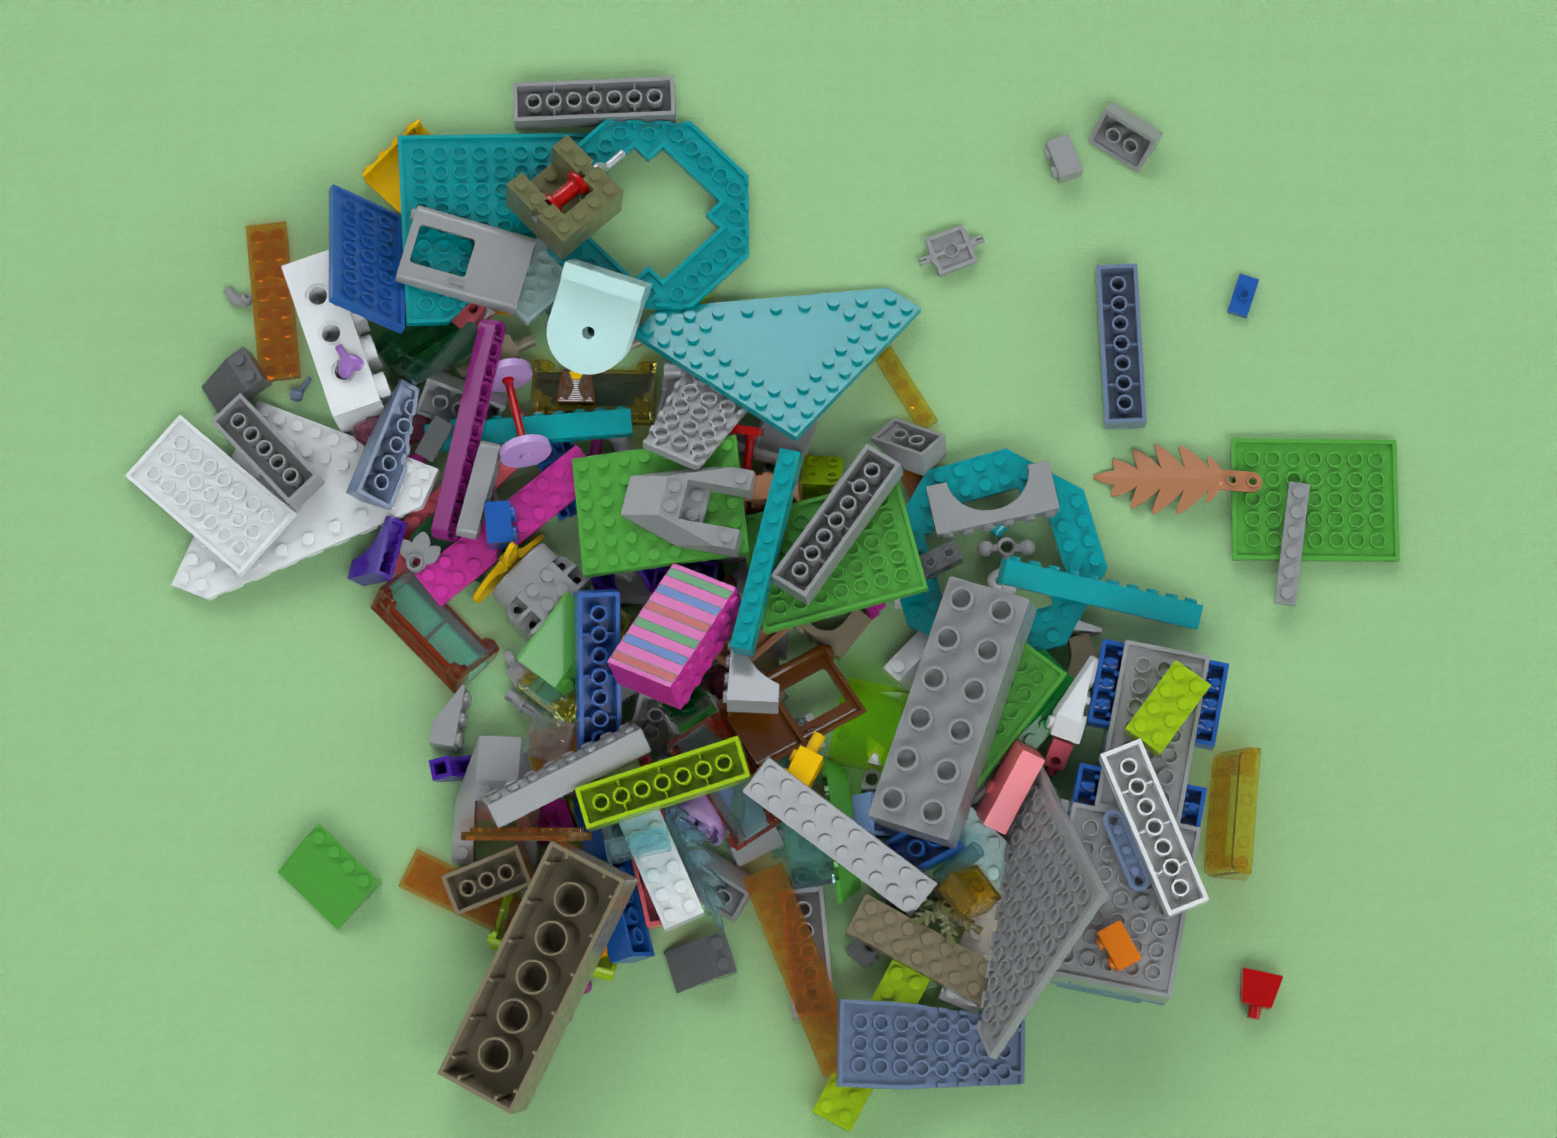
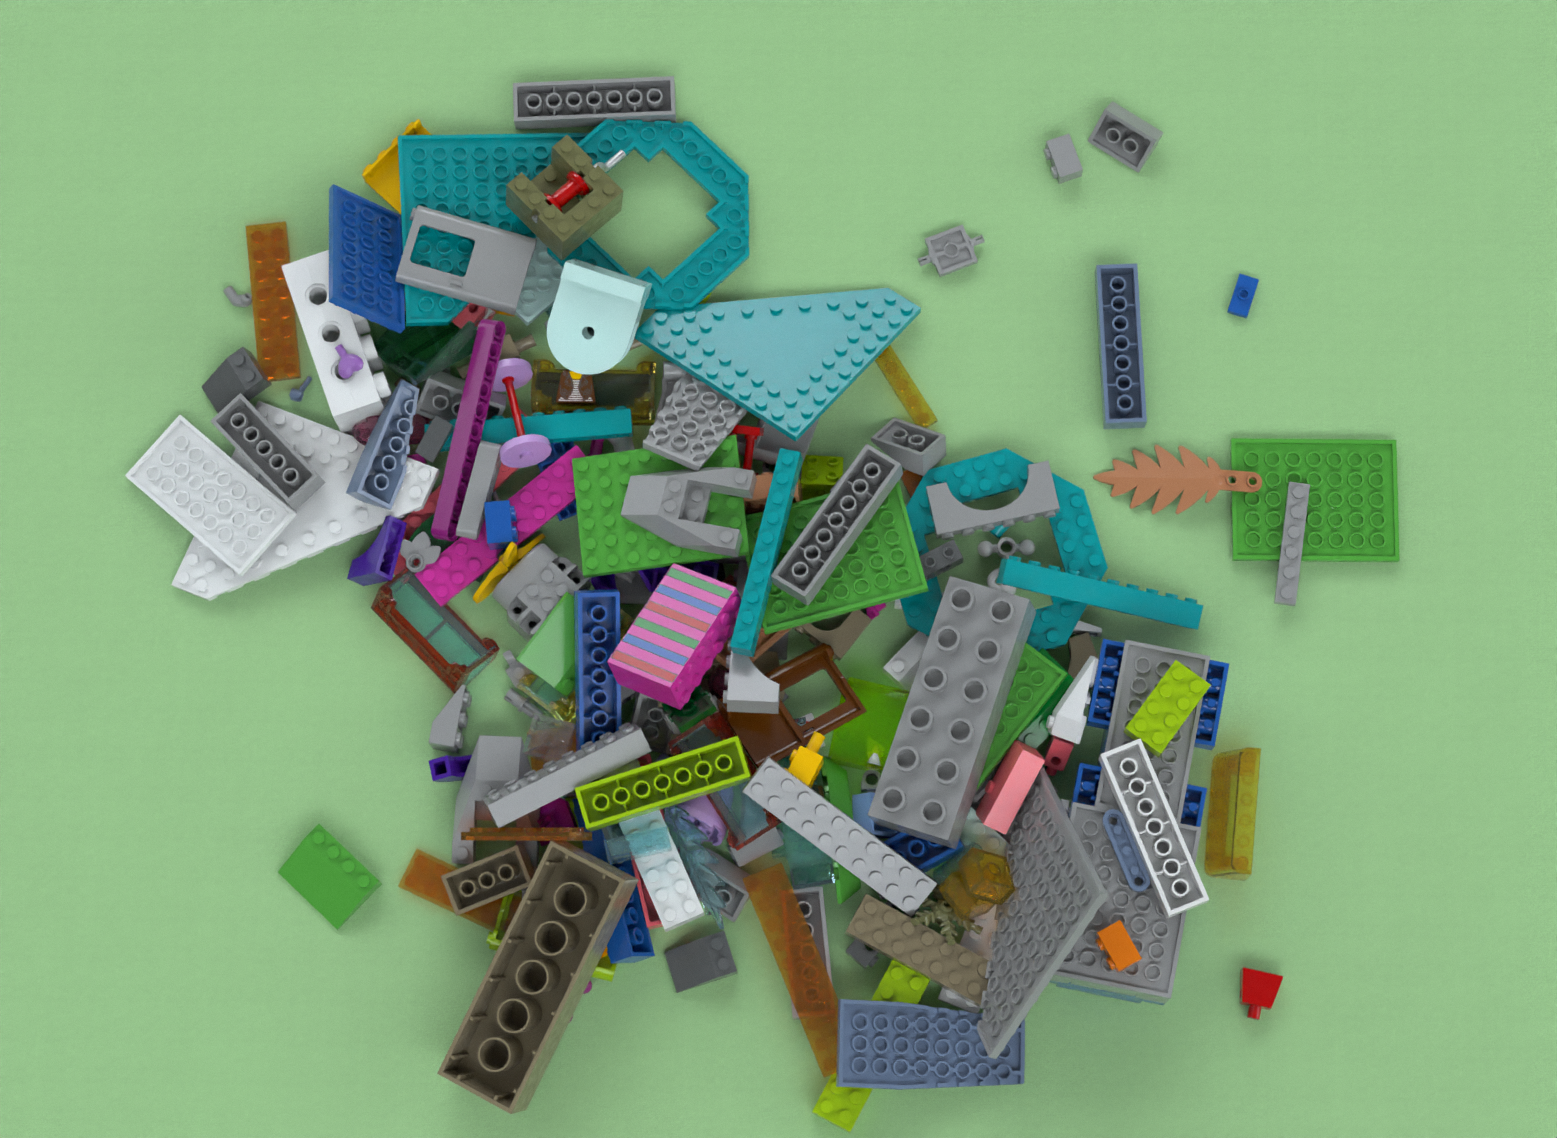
(986, 876): none -> clear yellow brick

